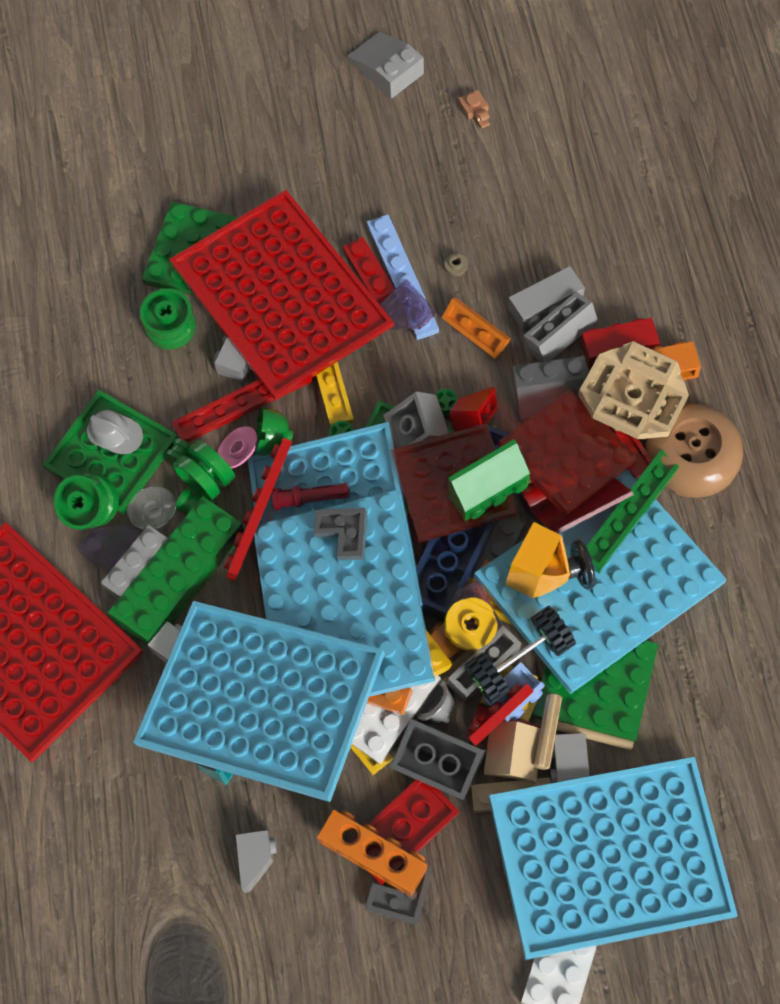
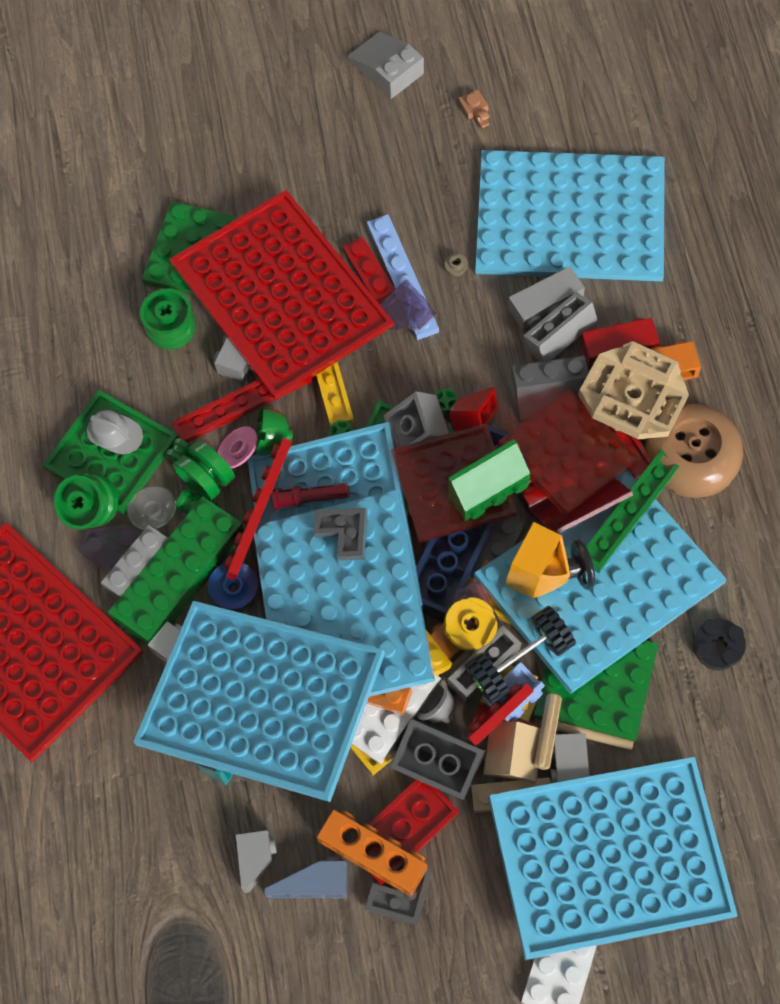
(220, 586): none -> blue dish
(319, 880): none -> sand blue slope
(476, 328): orange plate -> none
(571, 211): none -> medium azure plate
(730, 634): none -> black plate

